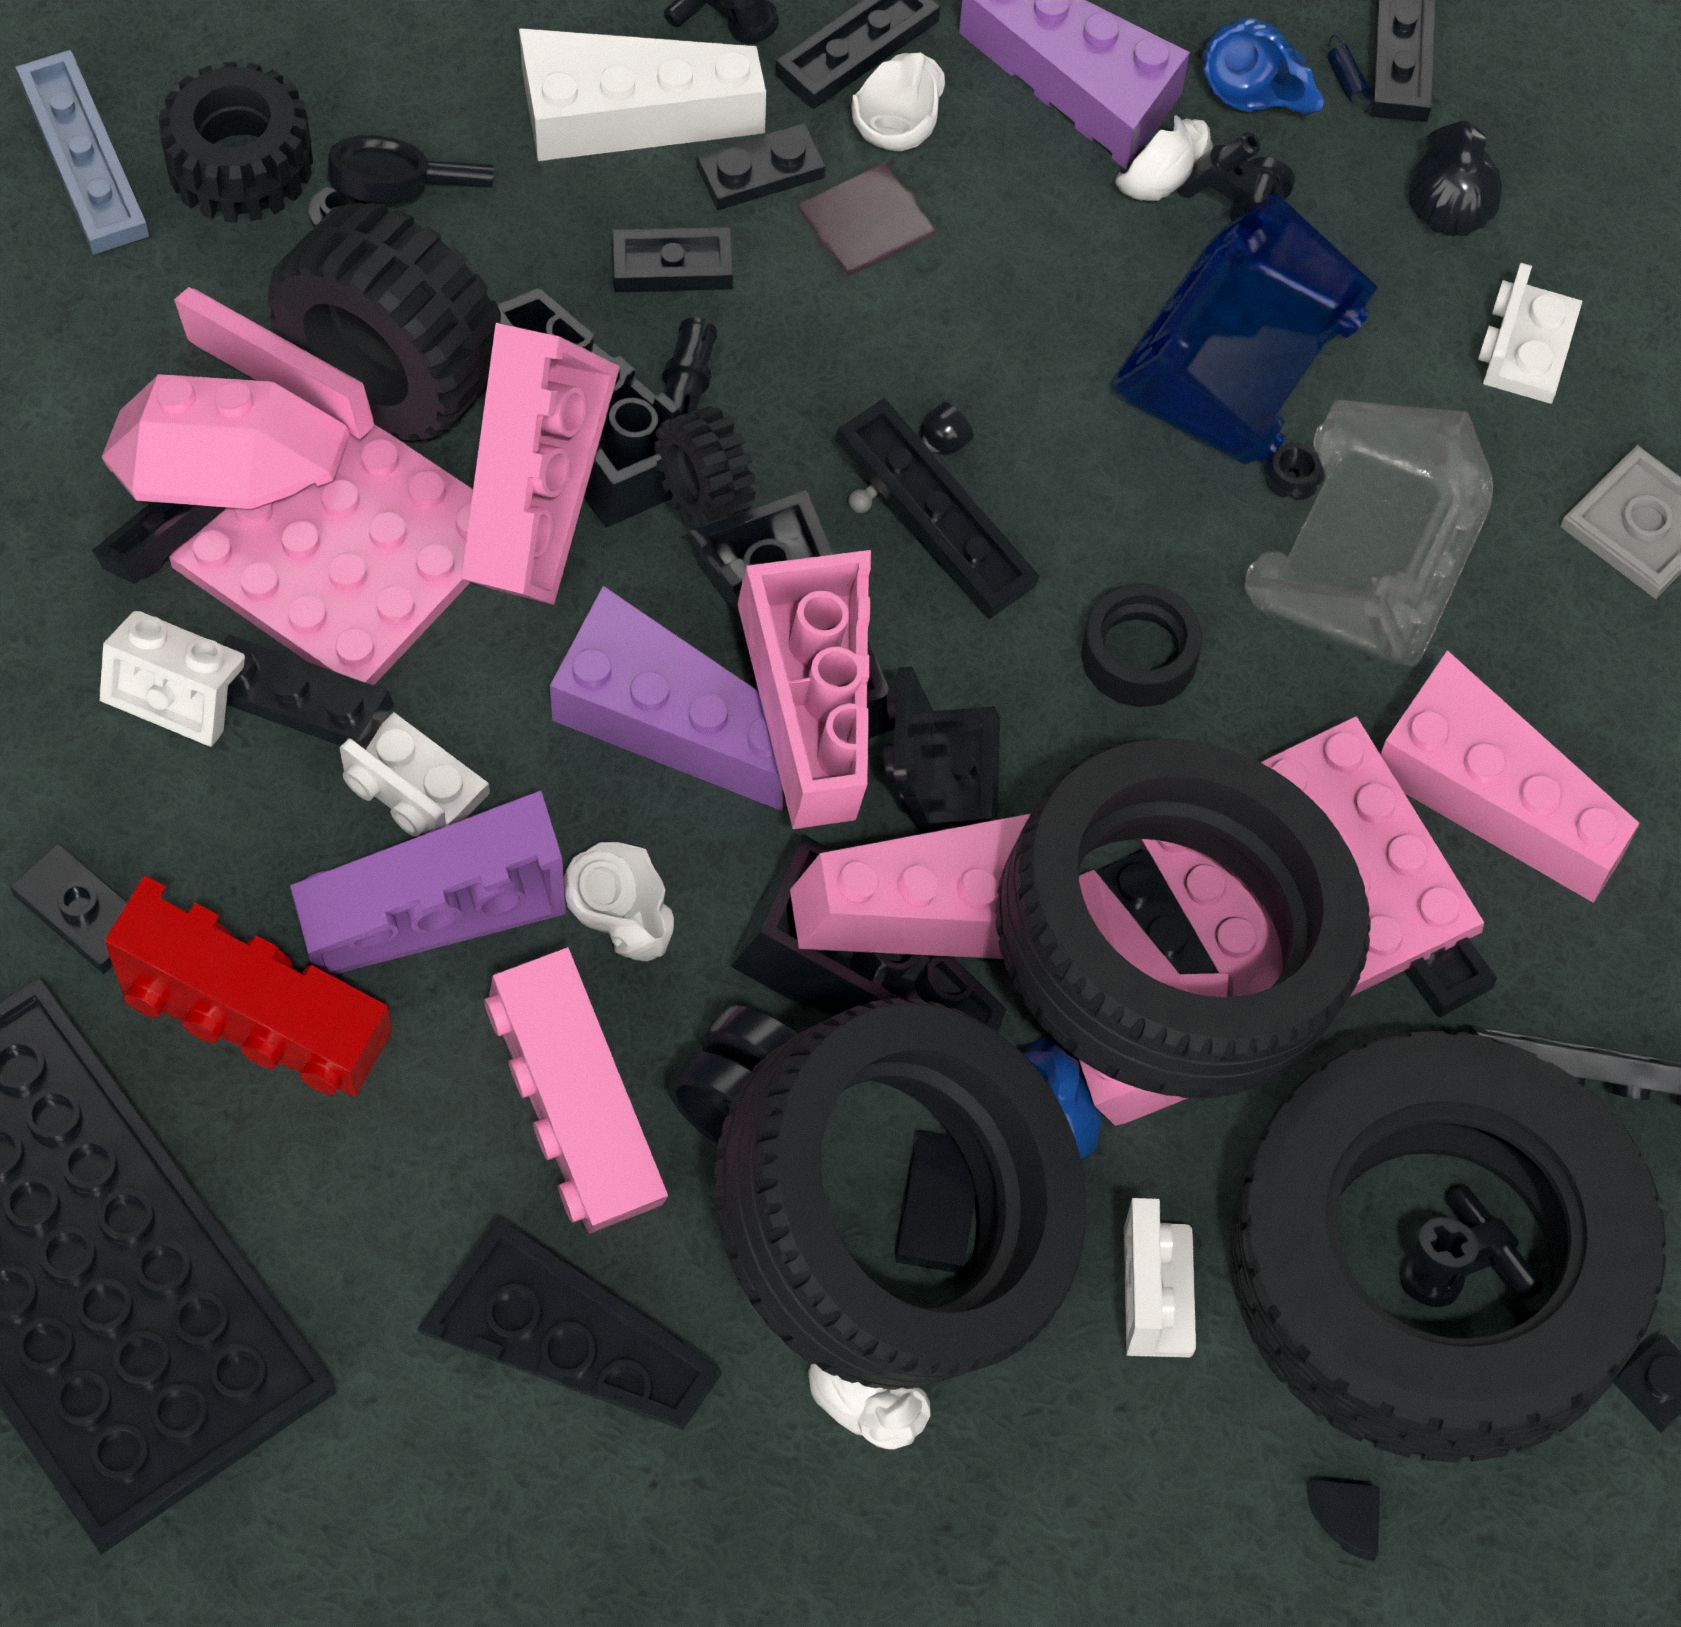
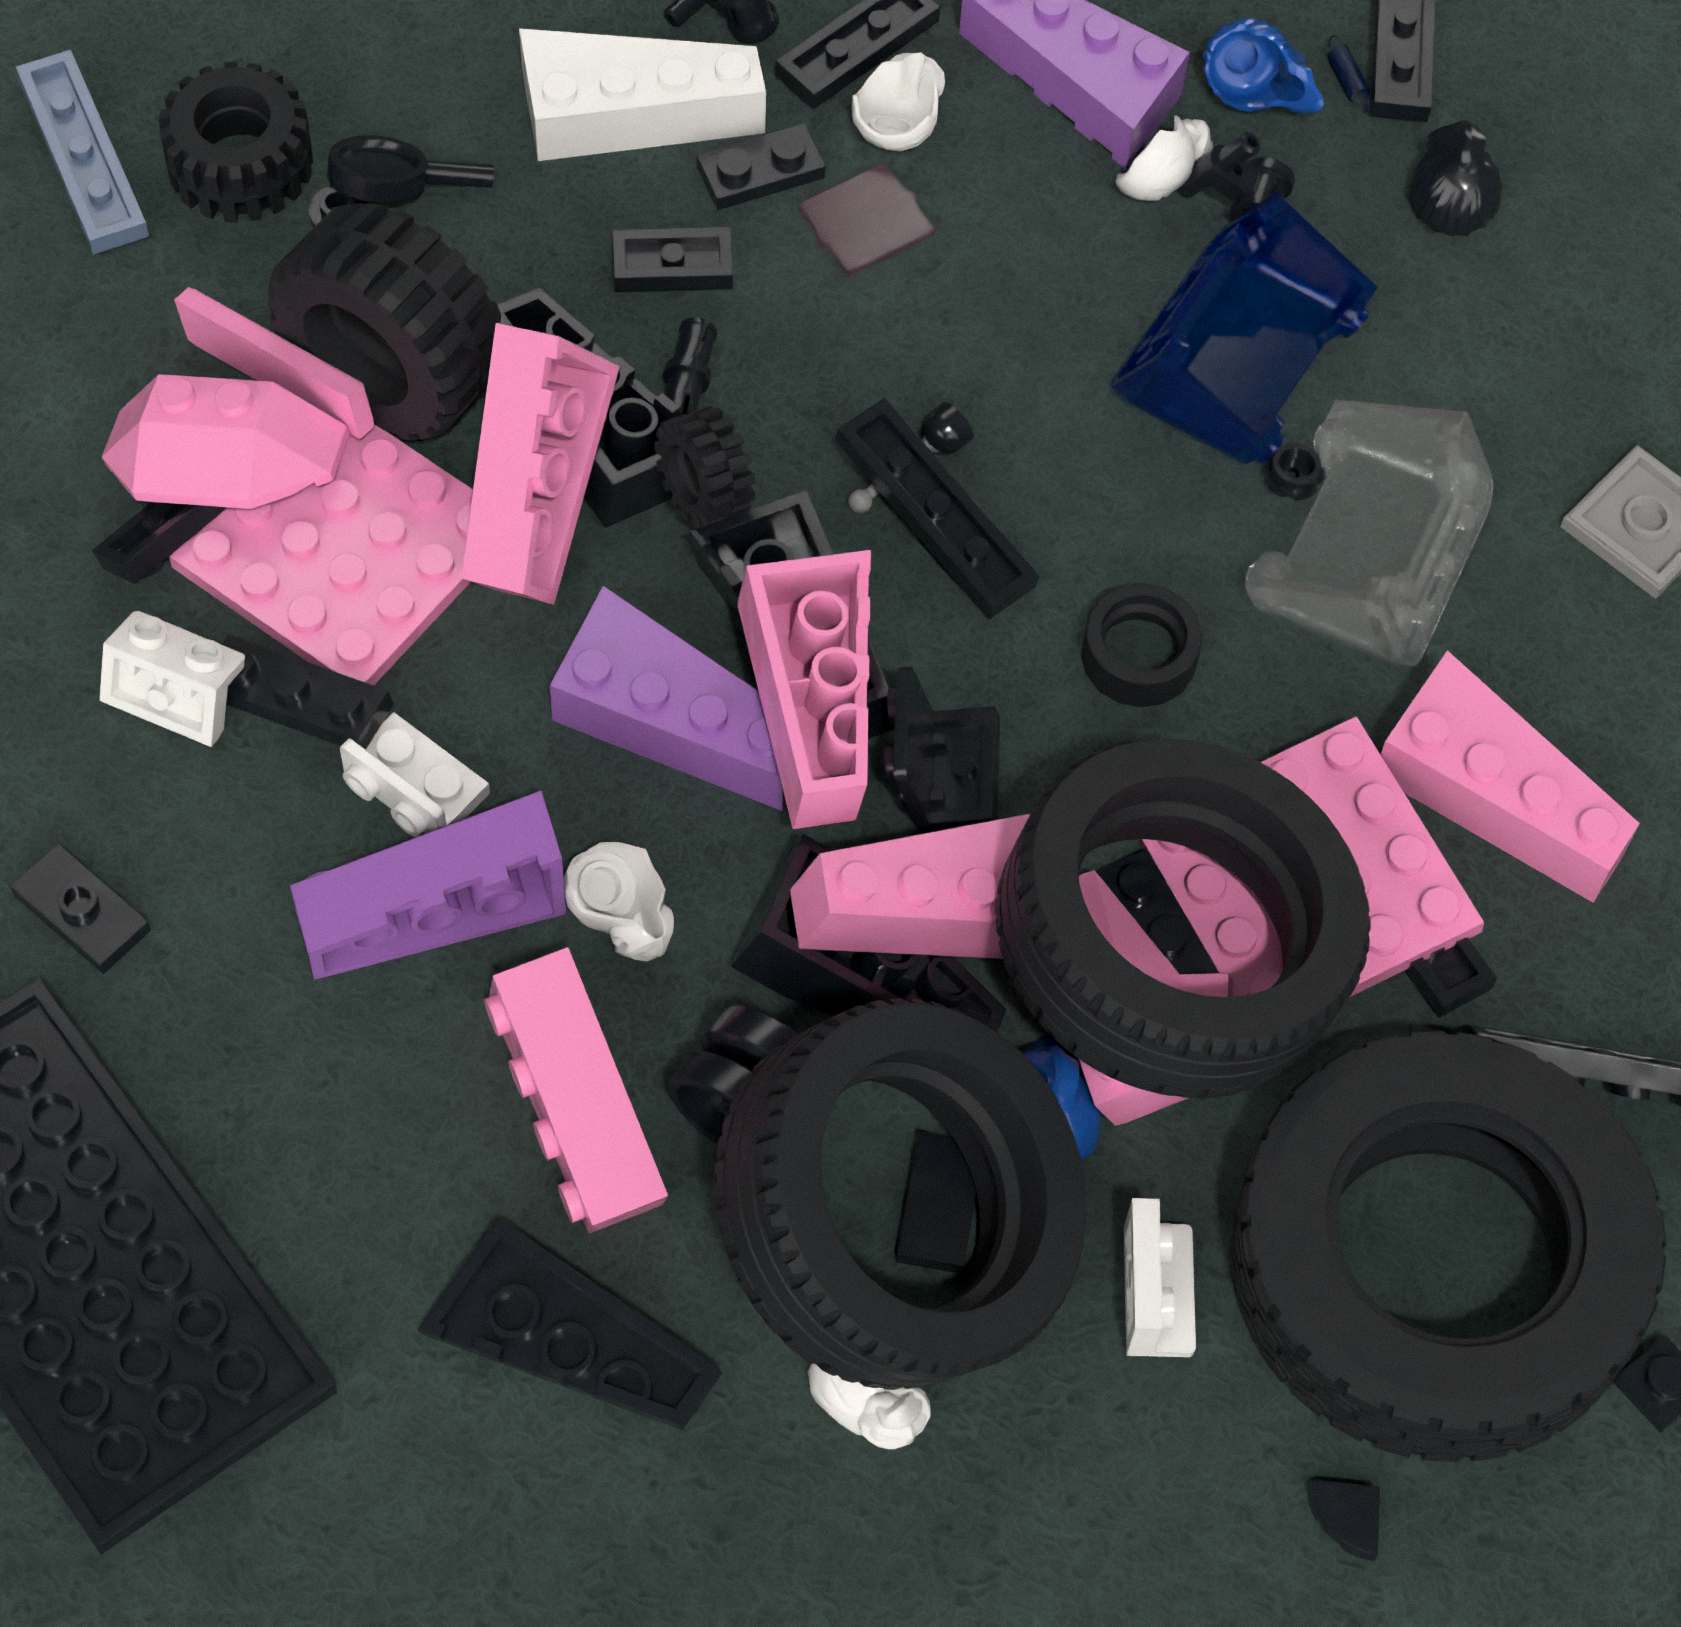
(244, 993): red wedge -> none
(1455, 1249): black piece -> none
(1532, 338): white bracket -> none

